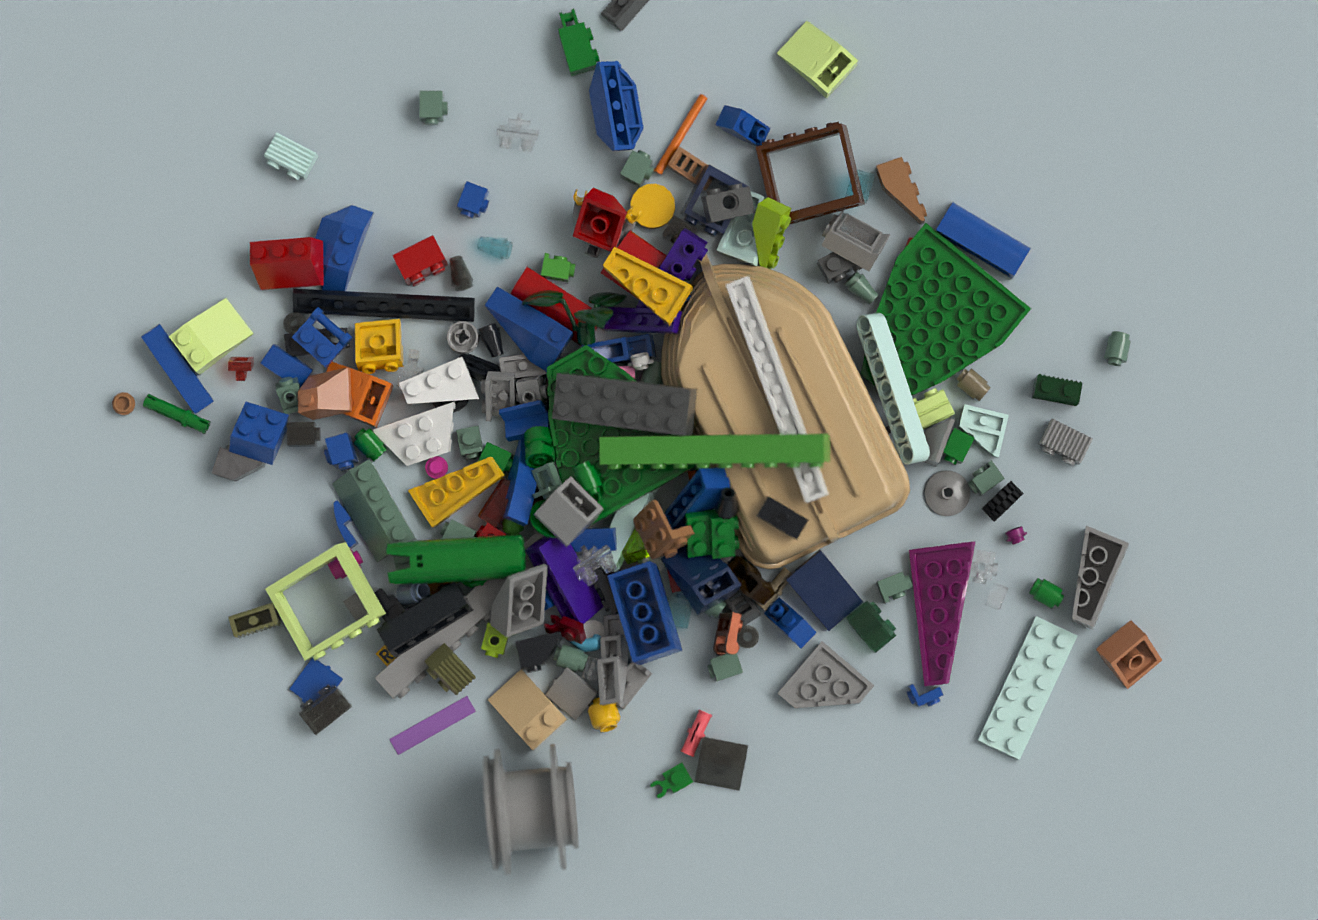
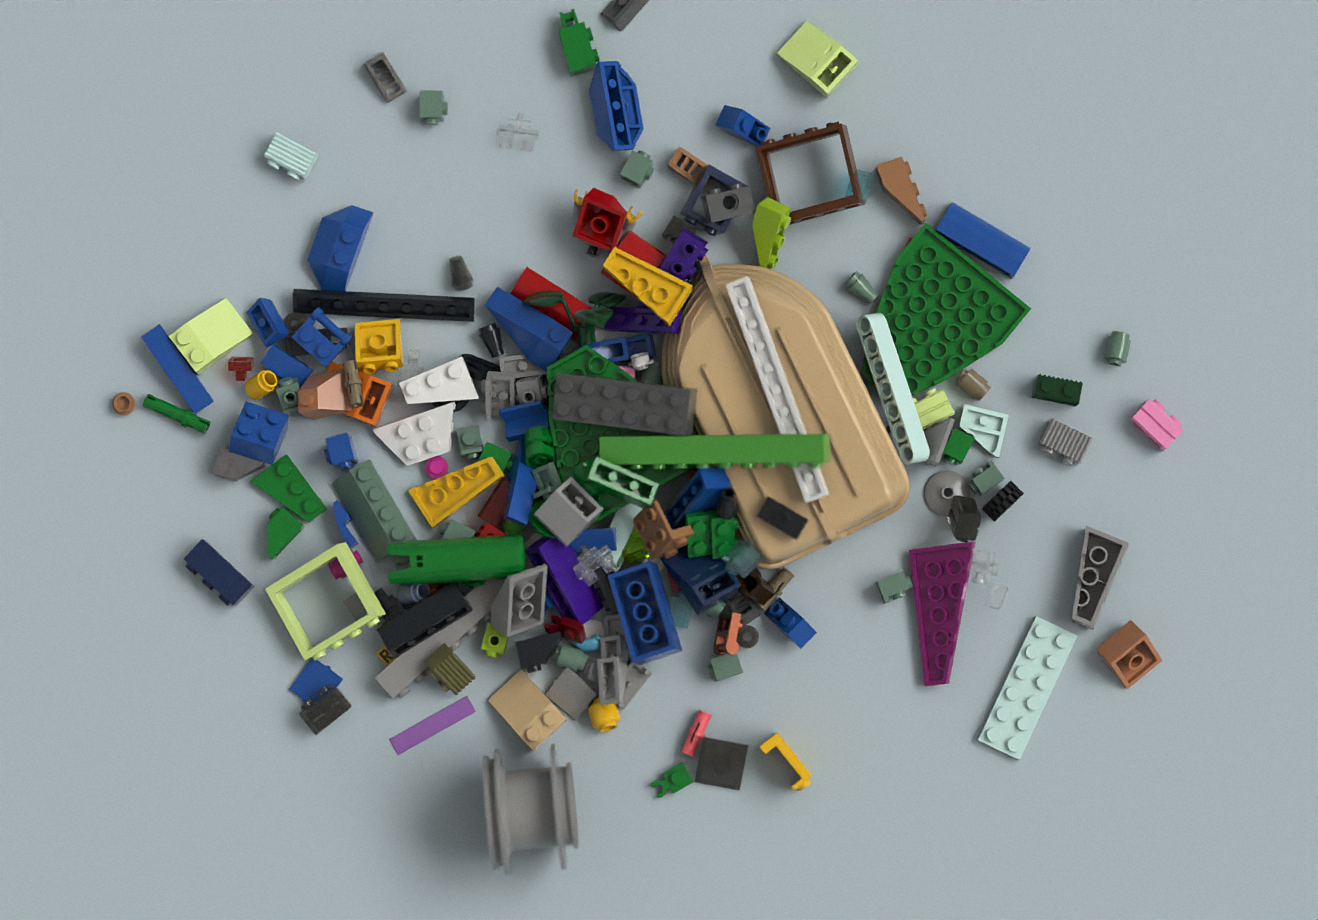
(218, 573): none -> dark blue brick
(254, 620): olive brick -> none
(261, 384): none -> yellow brick
(267, 322): none -> blue slope
(281, 531): none -> green slope
(287, 263): red slope -> none
(290, 488): none -> green wing
(303, 434): clear smoke brick -> none
(353, 384): none -> dark tan pin
(369, 444): green brick -> none
(381, 57): none -> dark grey slope
(420, 261): red brick -> none
(469, 344): light grey wheel -> none
(473, 200): blue brick -> none
(496, 247): clear light blue cone -> none
(557, 268): bright green brick -> none
(619, 482): none -> green brick
(656, 205): yellow tile -> none
(679, 136): orange bar -> none
(739, 237): light aqua wing -> none
(742, 559): none -> clear light blue brick
(777, 740): none -> yellow panel
(824, 590): dark blue tile -> none
(825, 681): light grey plate -> none
(835, 267): dark grey brick -> none
(854, 240): light grey window -> none
(871, 626): clear green brick -> none
(930, 697): blue bracket -> none
(964, 518): none -> clear smoke brick
(1015, 535): magenta plate -> none
(1046, 593): green brick -> none
(1156, 424): none -> bright pink brick

